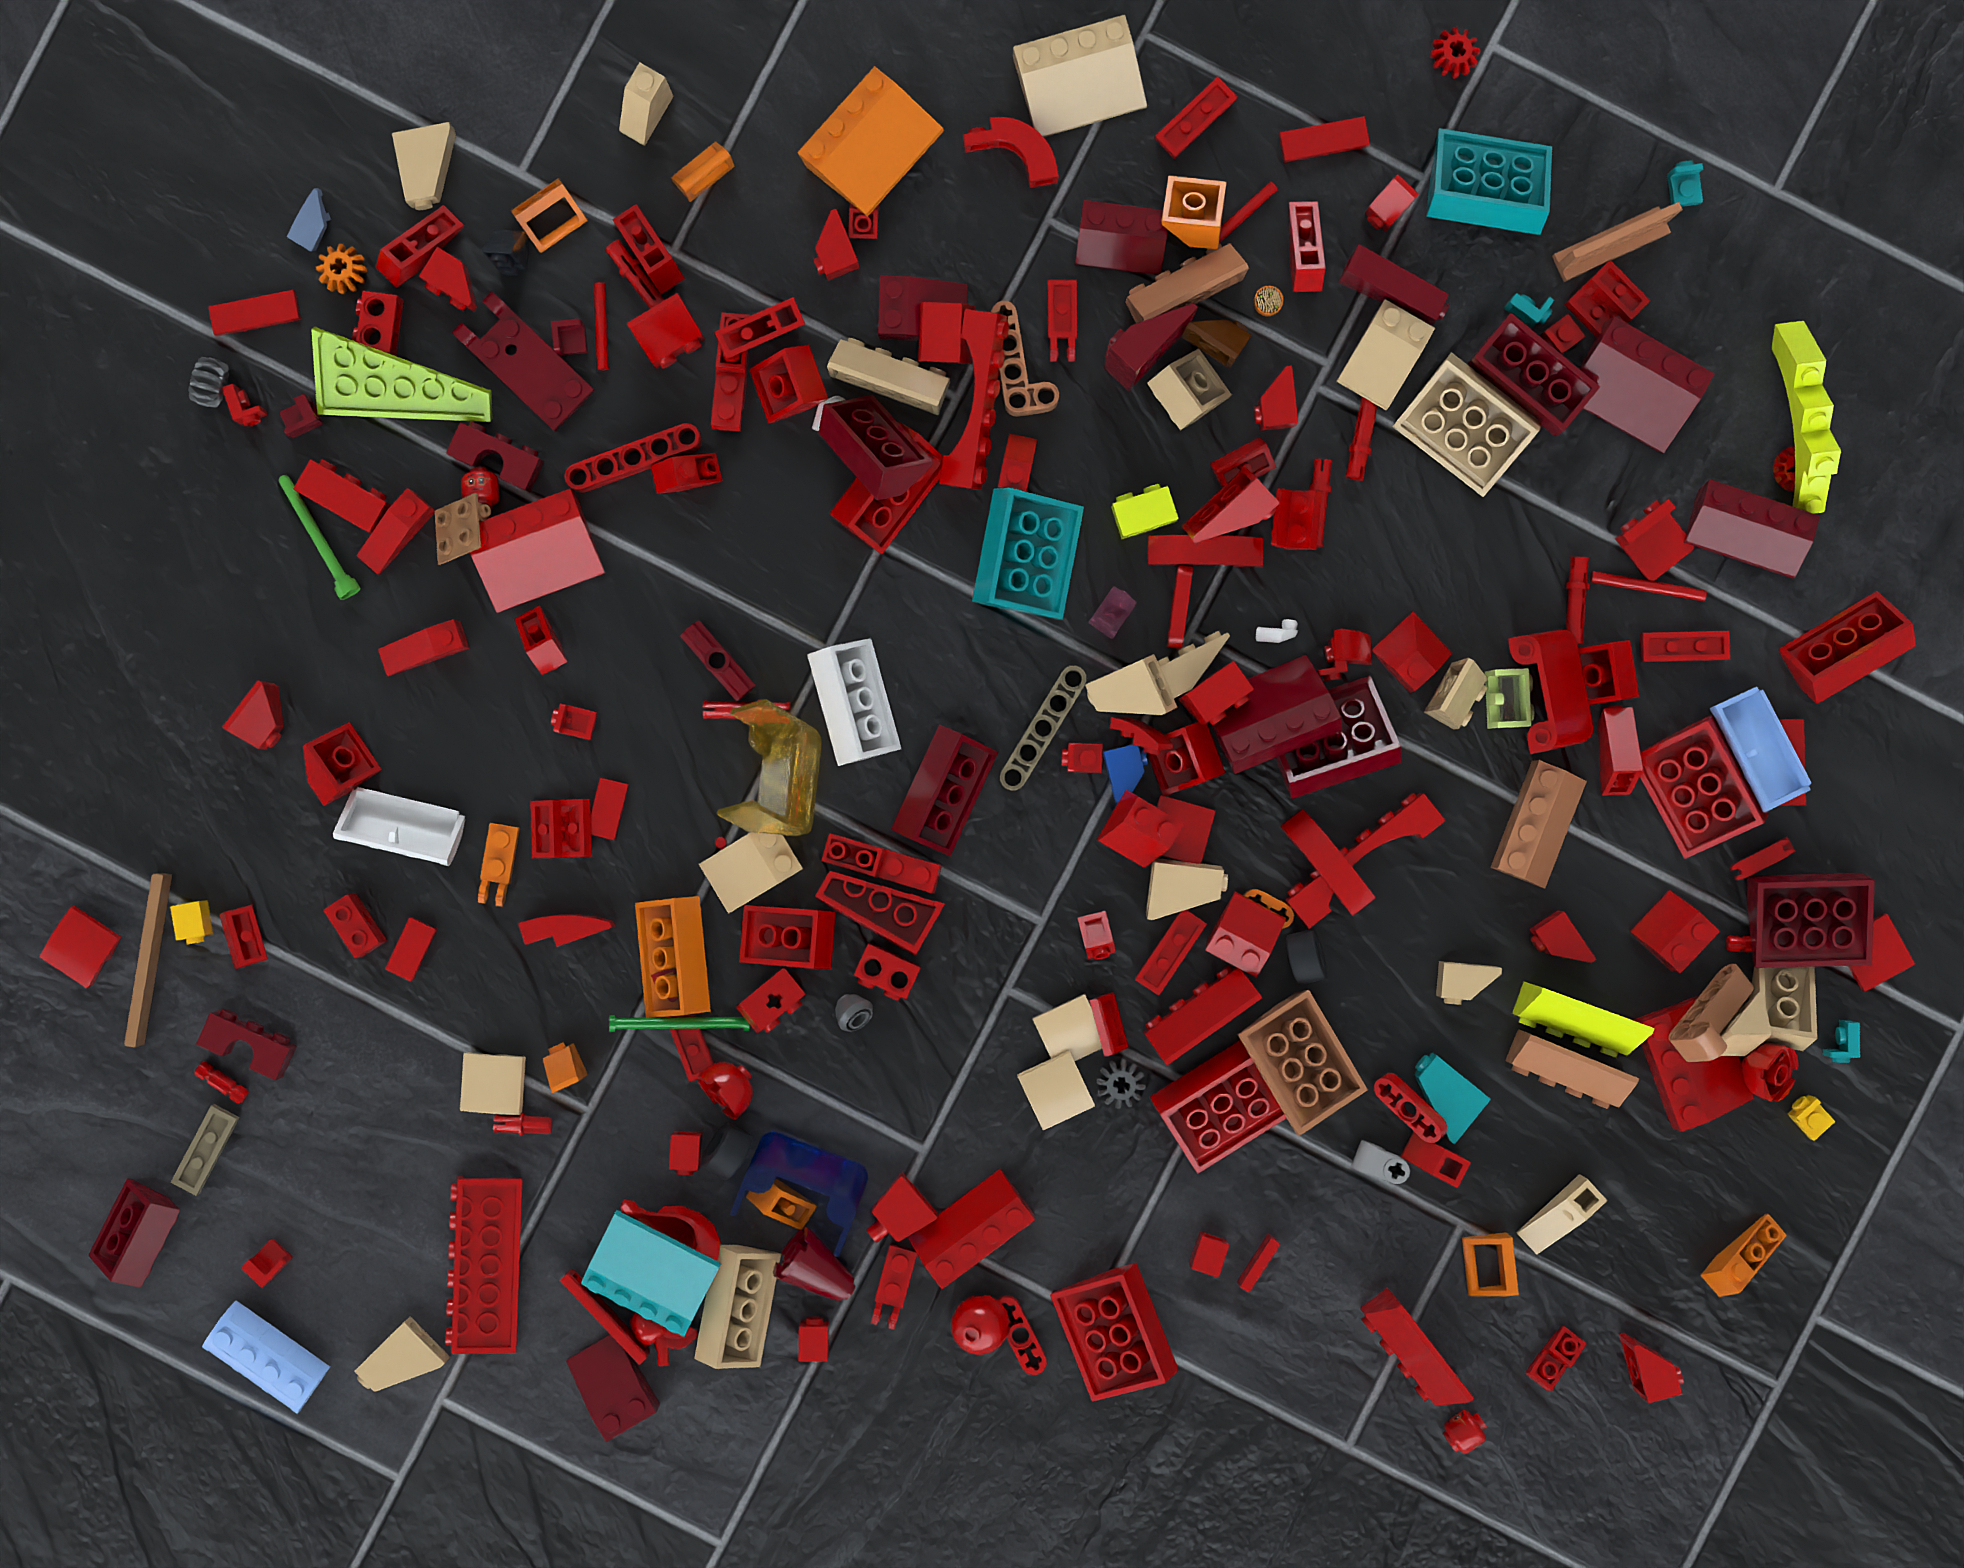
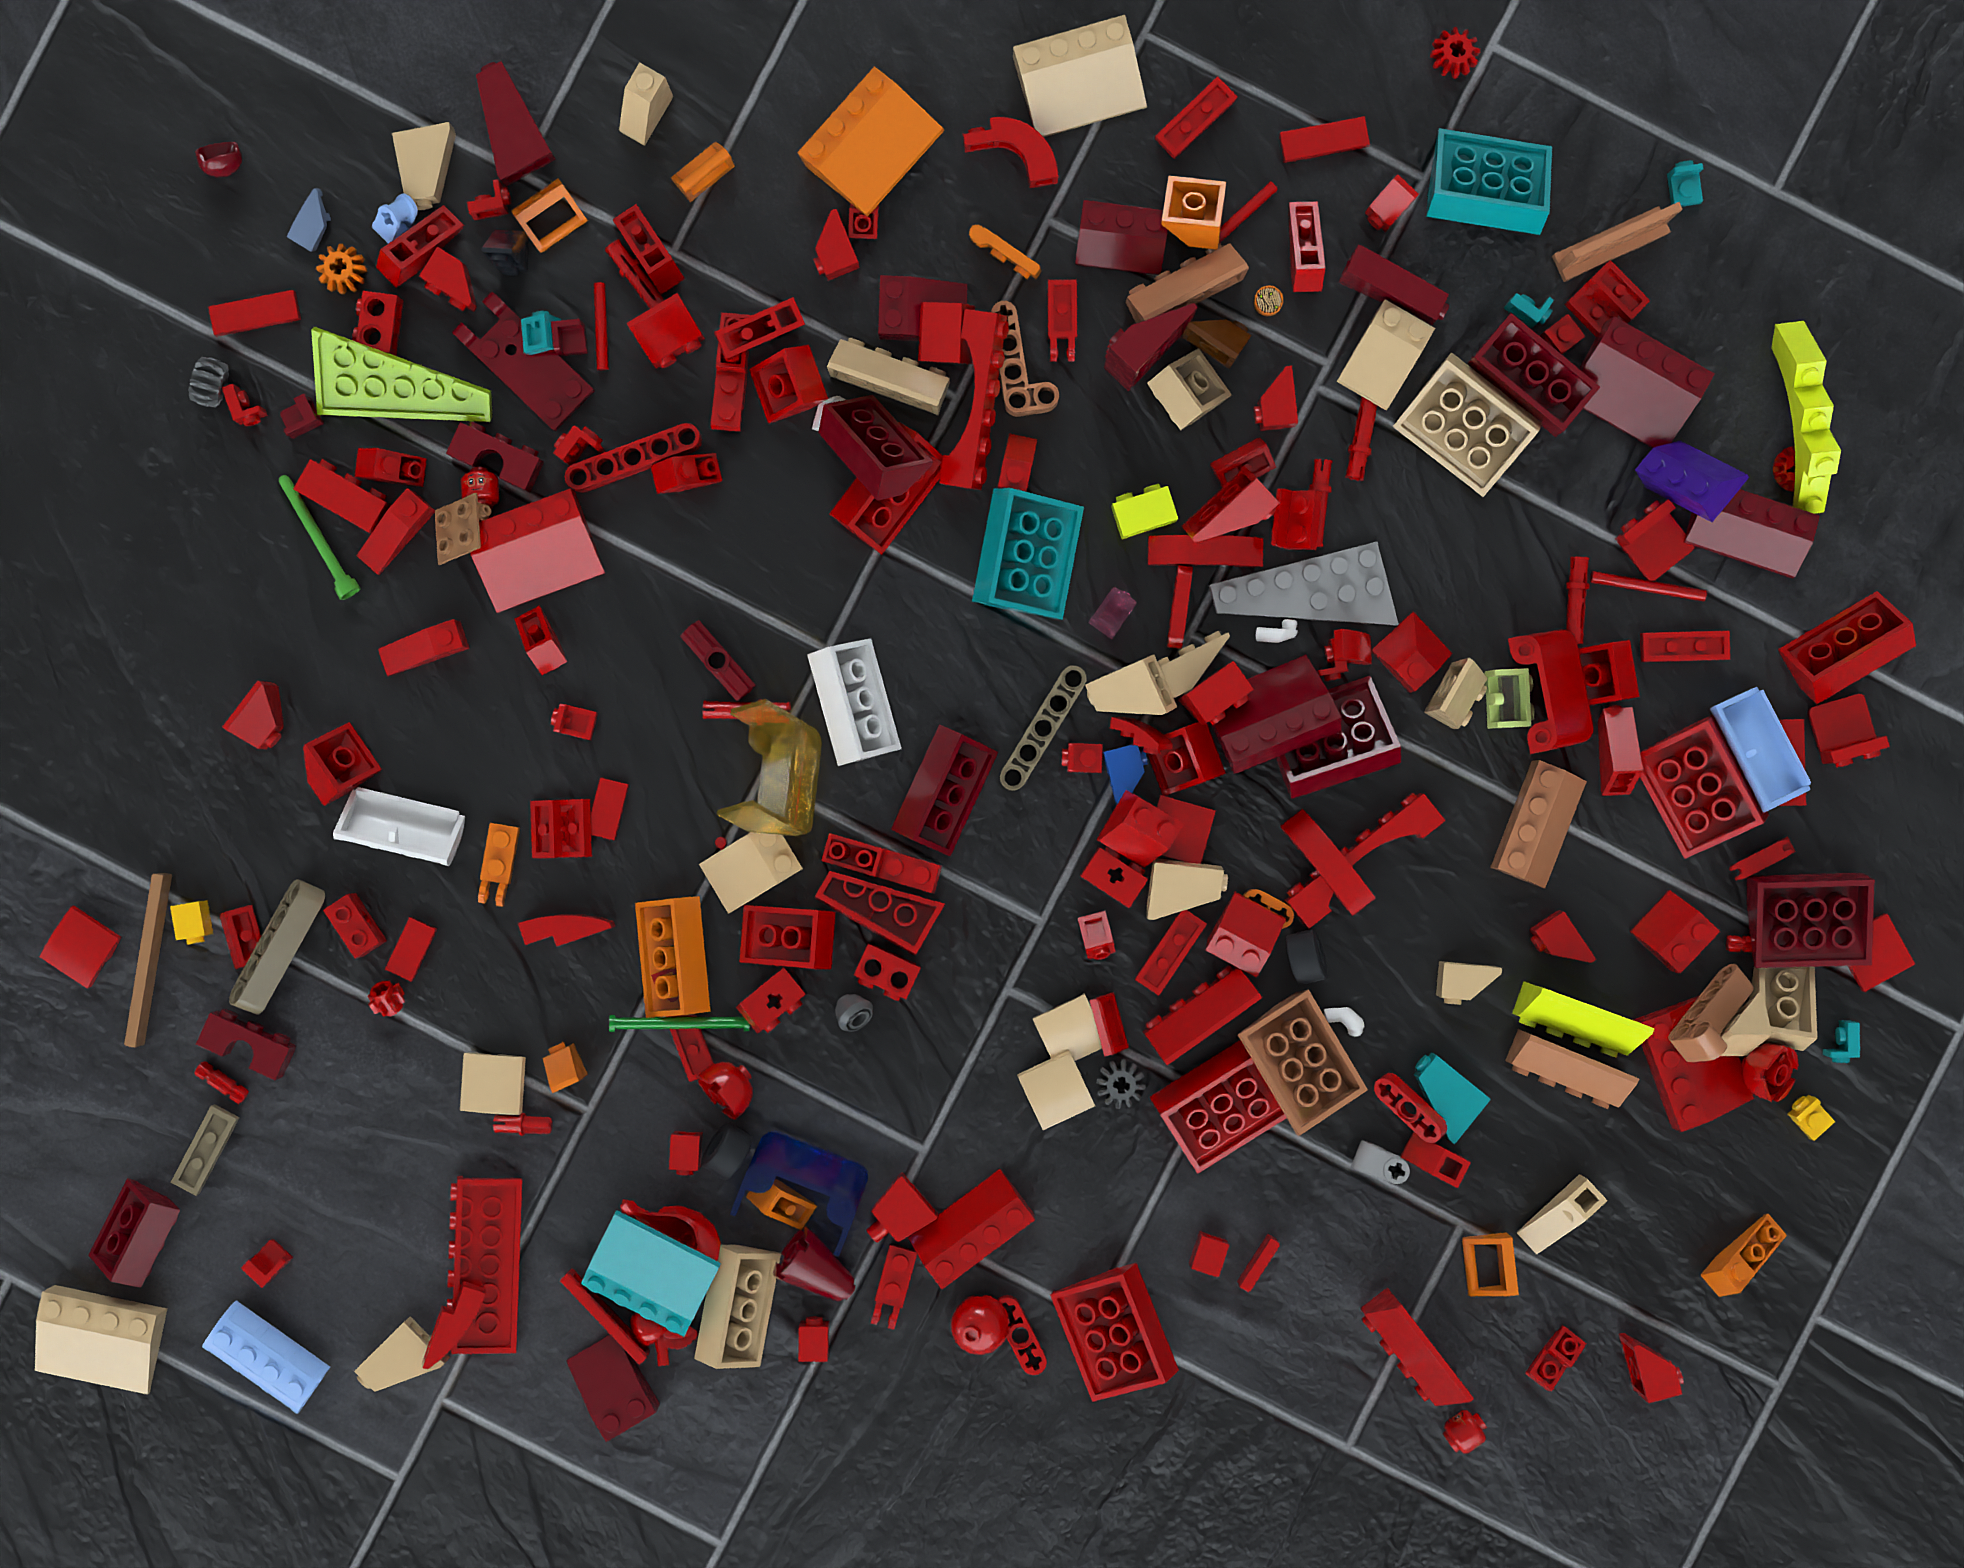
(98, 1338): none -> tan slope
(219, 159): none -> dark red hair
(277, 947): none -> dark tan beam
(386, 998): none -> red gear
(390, 467): none -> red slope
(395, 218): none -> light blue piece
(453, 1323): none -> red slope
(487, 206): none -> red bracket
(512, 131): none -> dark red slope
(537, 332): none -> teal bracket
(572, 445): none -> red bracket
(1002, 250): none -> orange hinge
(1097, 873): none -> red brick
(1325, 588): none -> light grey wing
(1348, 1017): none -> white arm
(1690, 478): none -> dark purple slope
(1845, 731): none -> red bracket

